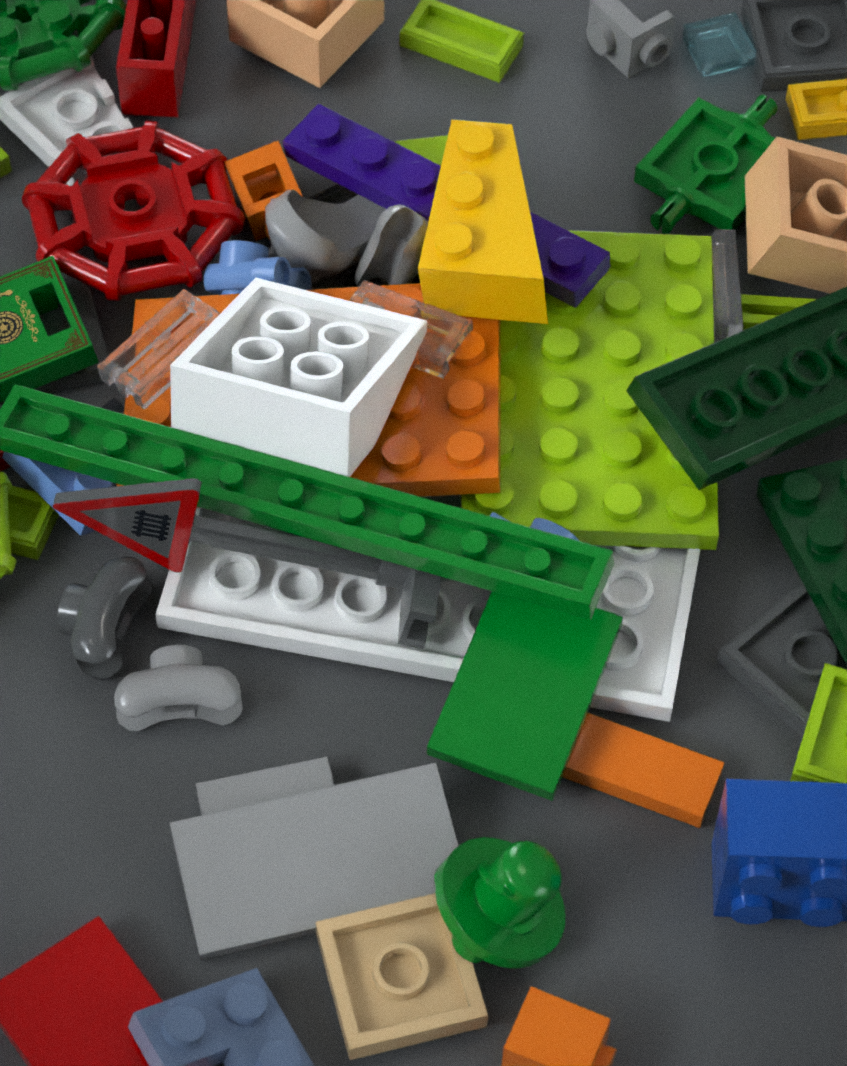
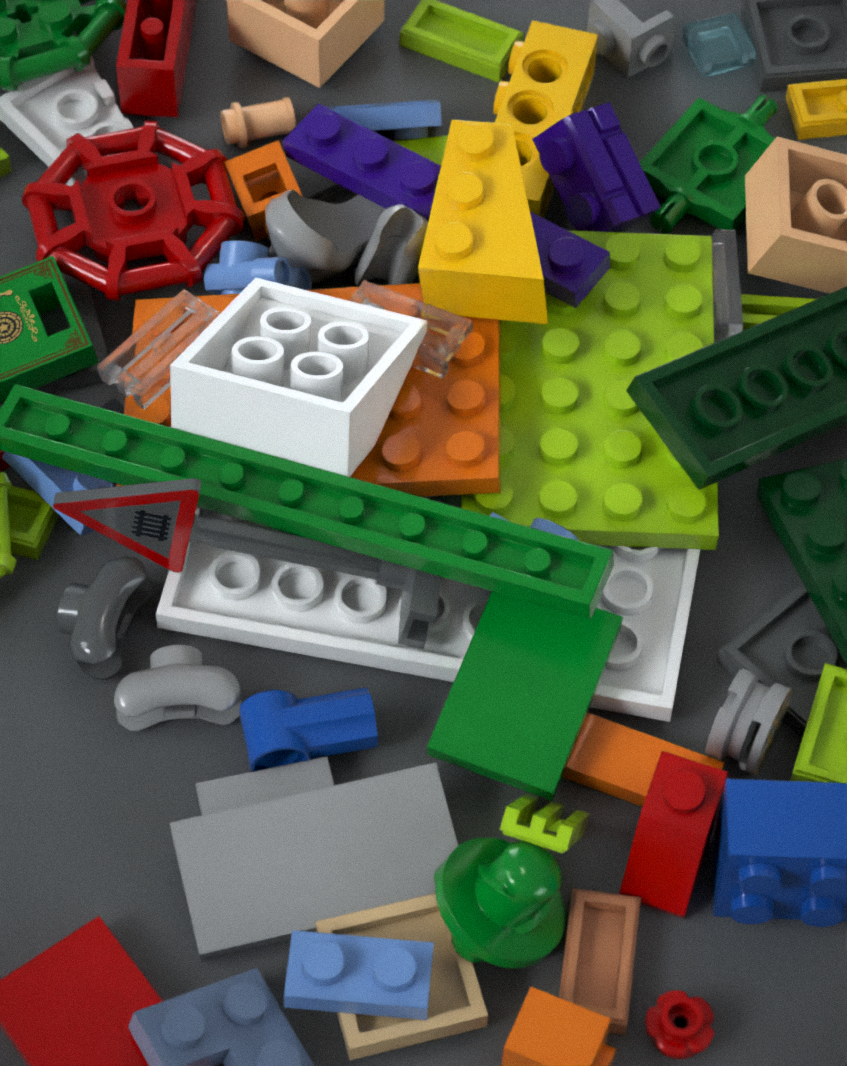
(257, 121): none -> light nougat pin
(293, 730): none -> blue piece
(358, 975): none -> medium blue plate
(407, 118): none -> medium blue plate
(522, 813): none -> lime tile
(546, 84): none -> yellow brick
(596, 171): none -> dark purple brick
(601, 954): none -> nougat tile
(673, 833): none -> red slope
(675, 1041): none -> red plate
(737, 722): none -> light grey wheel

